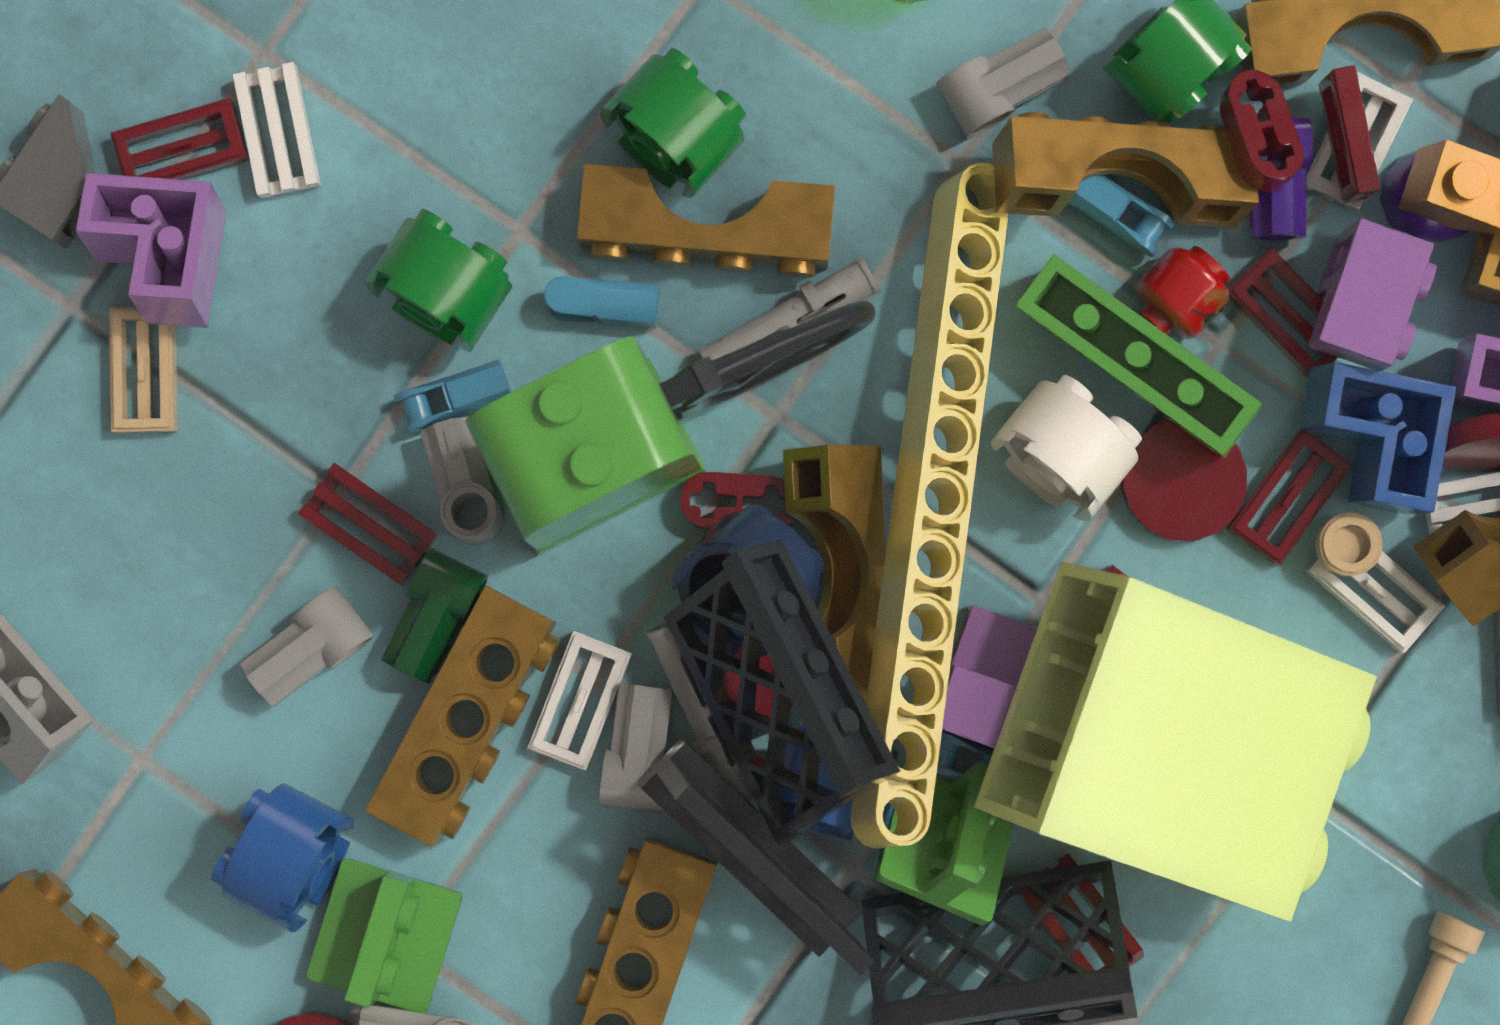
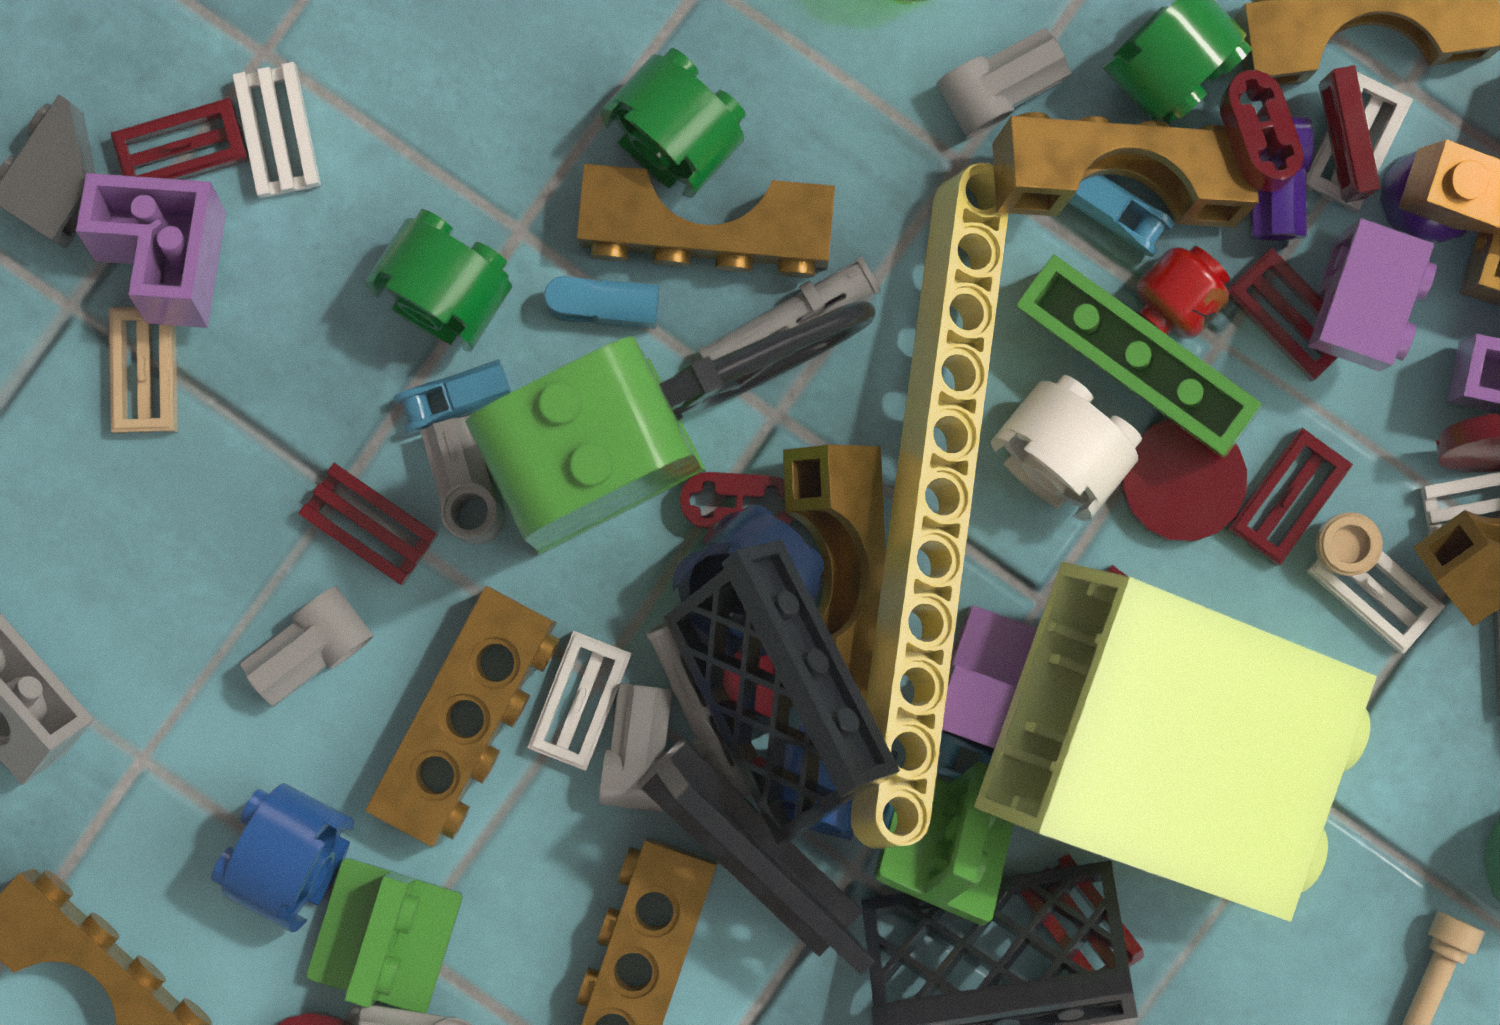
(438, 604): dark green piece -> none
(1398, 431): blue brick -> none

